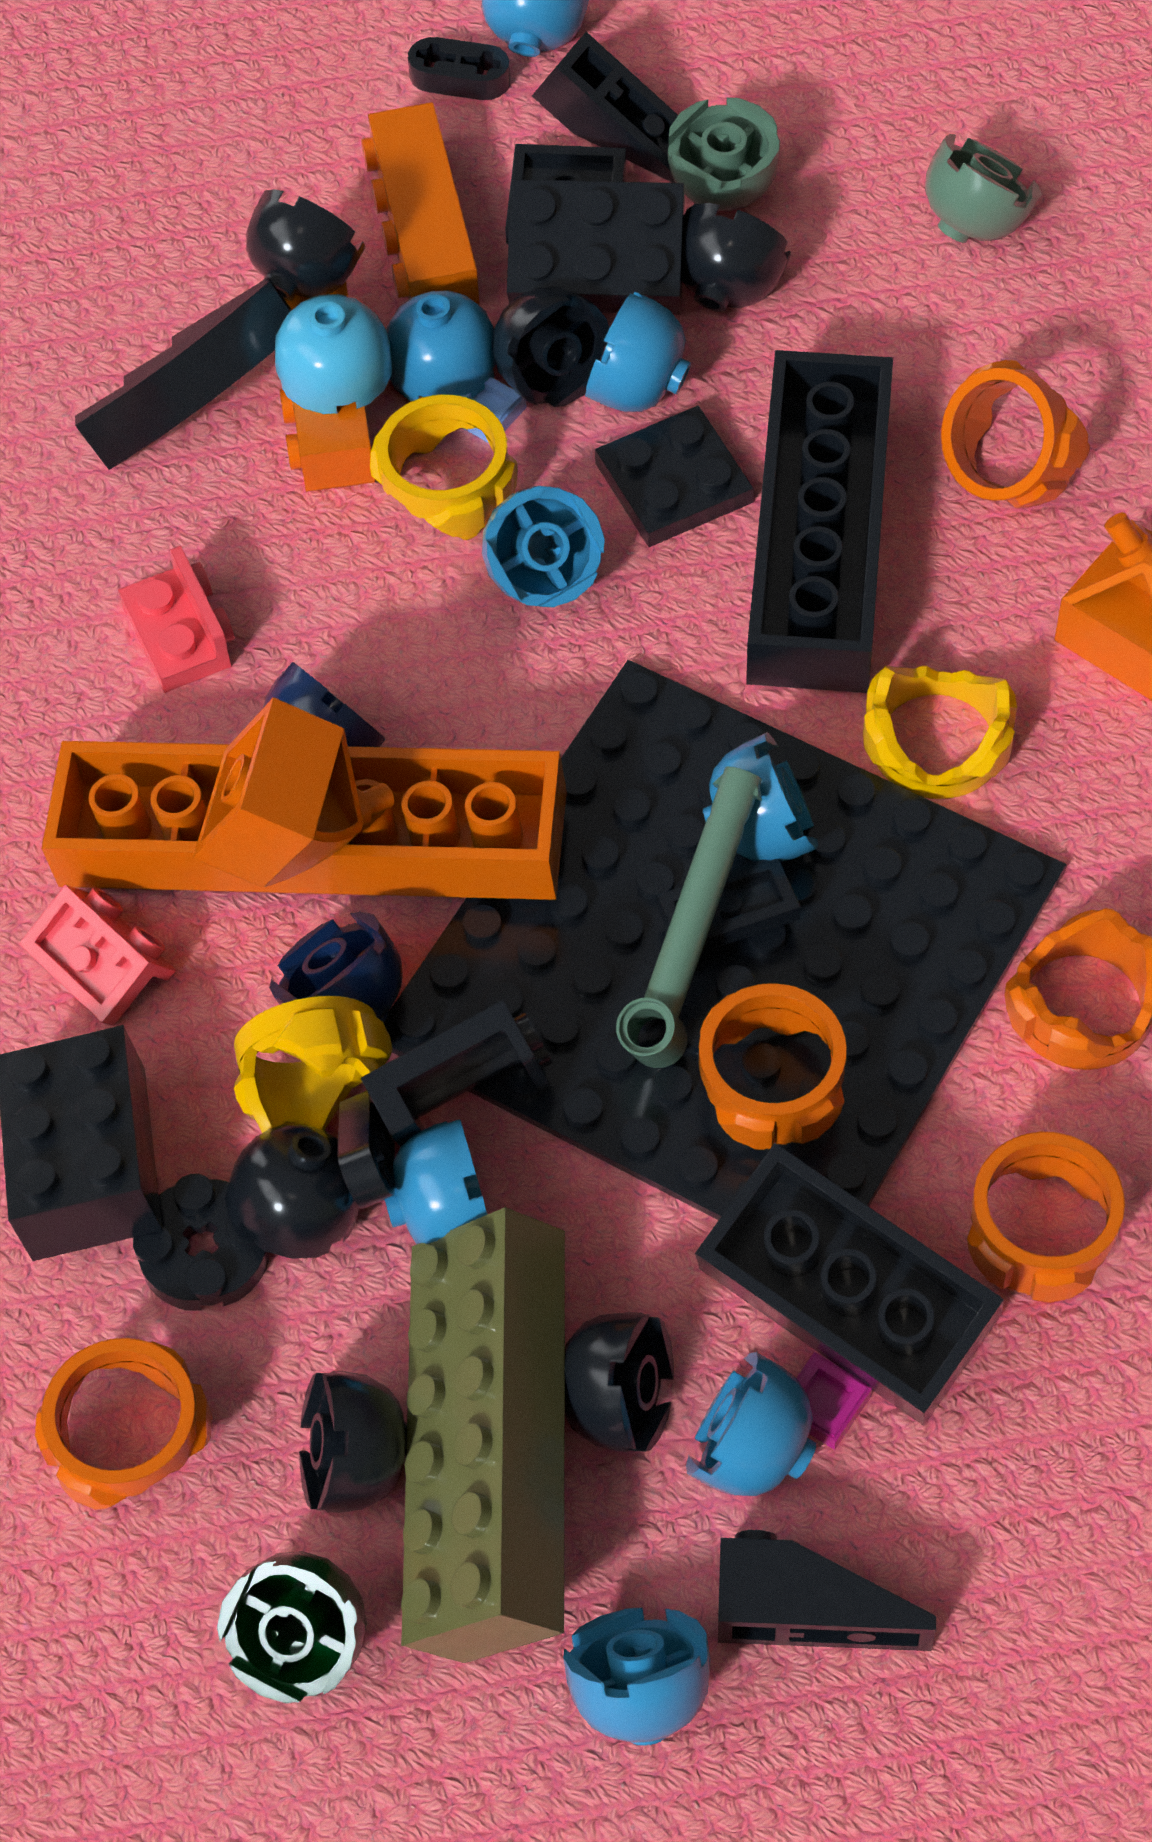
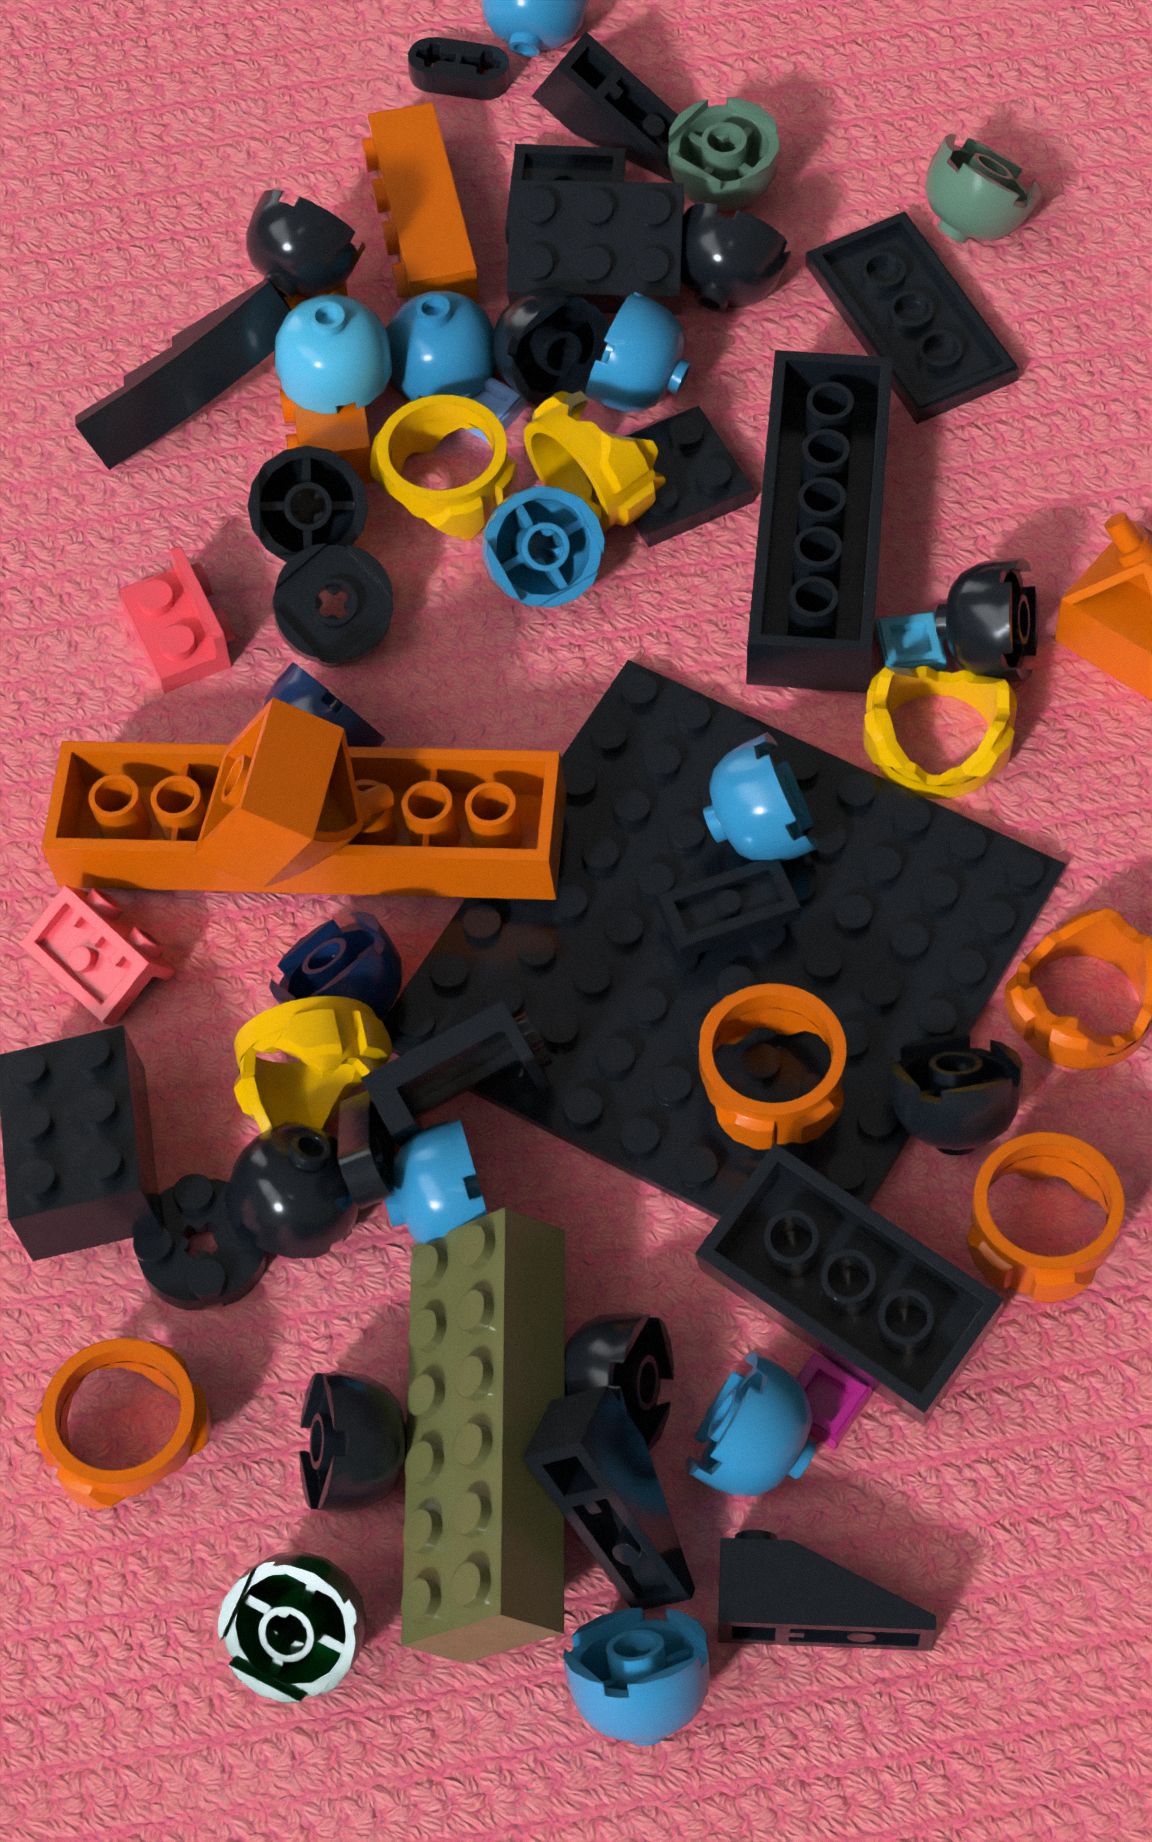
(298, 604): none -> black plate
(305, 501): none -> black cylinder
(573, 450): none -> yellow piece
(610, 1494): none -> black slope
(691, 922): sand green piece -> none
(910, 641): none -> medium azure tile
(913, 310): none -> black tile
(955, 1092): none -> black cylinder
(970, 416): orange piece -> none
(991, 619): none -> black cylinder

